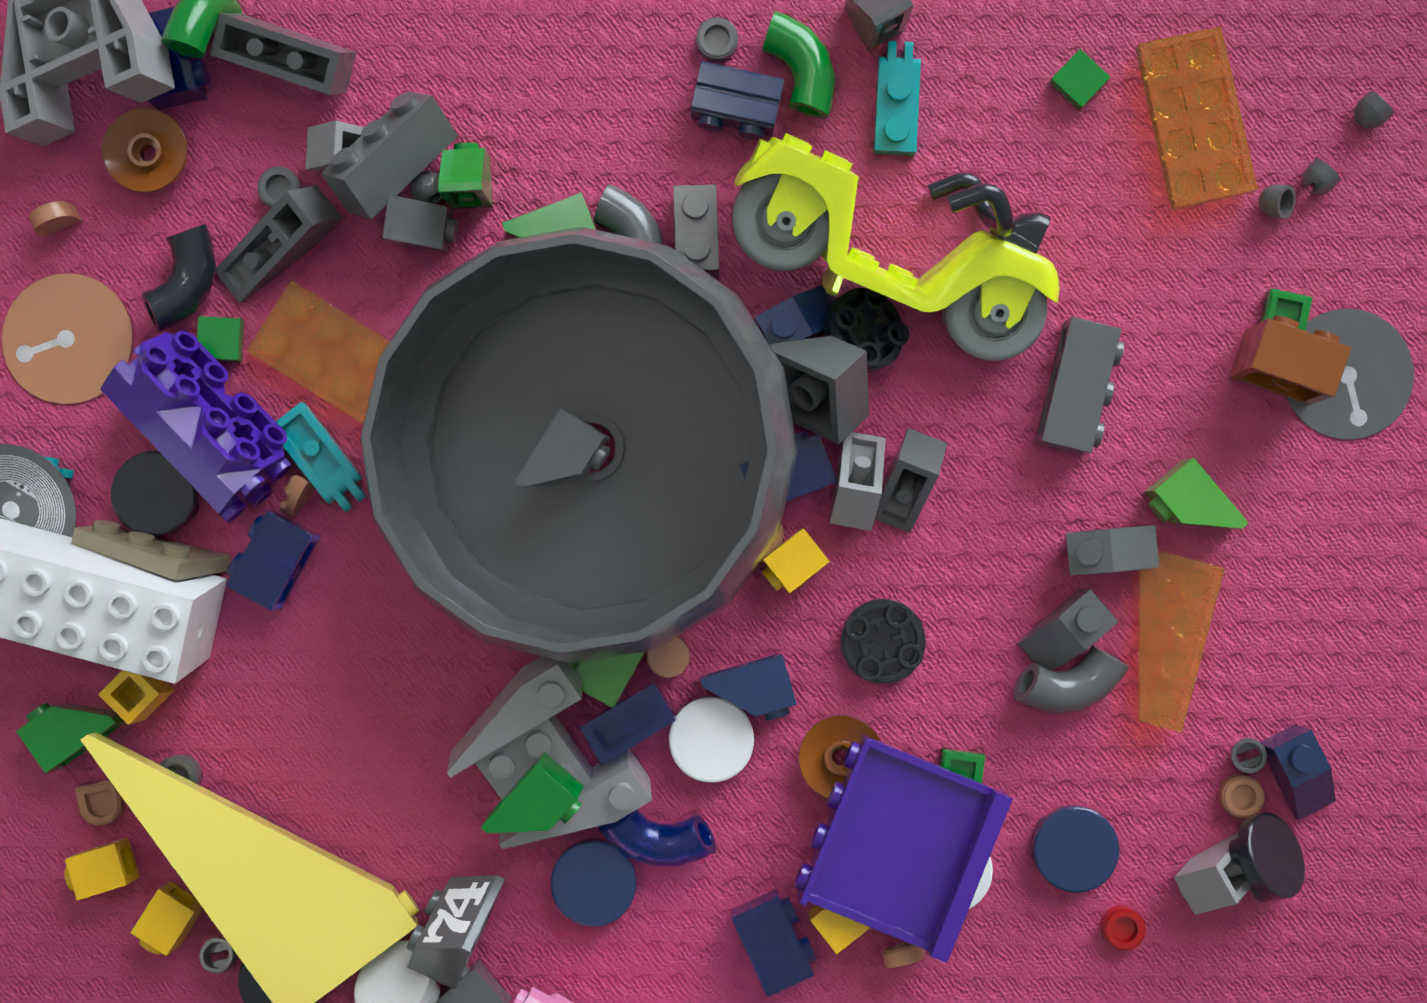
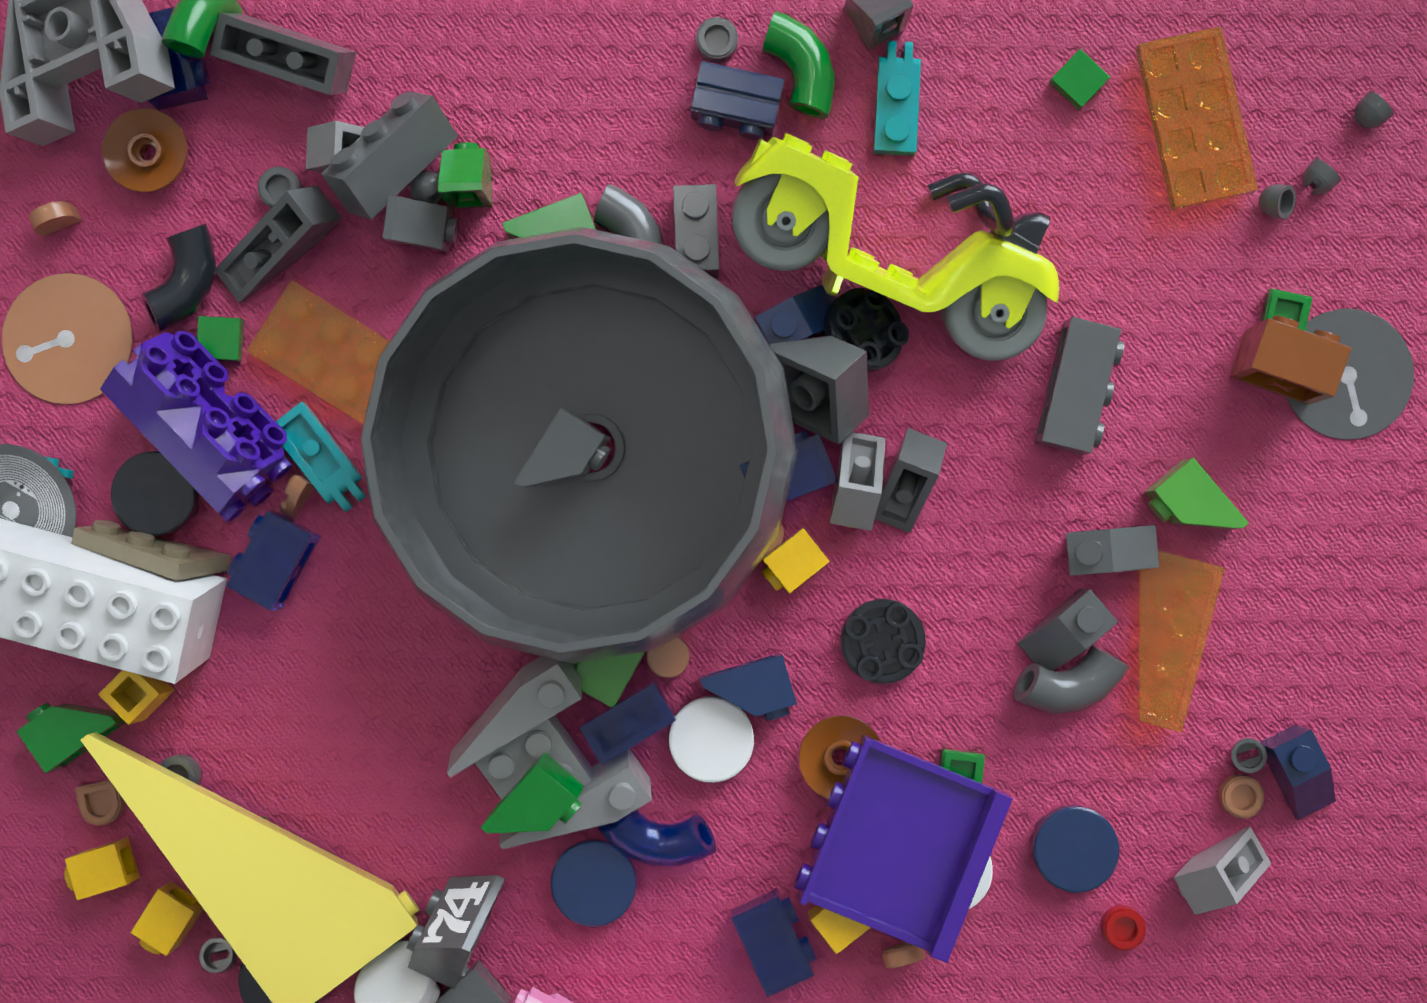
(1269, 857): black tile -> none

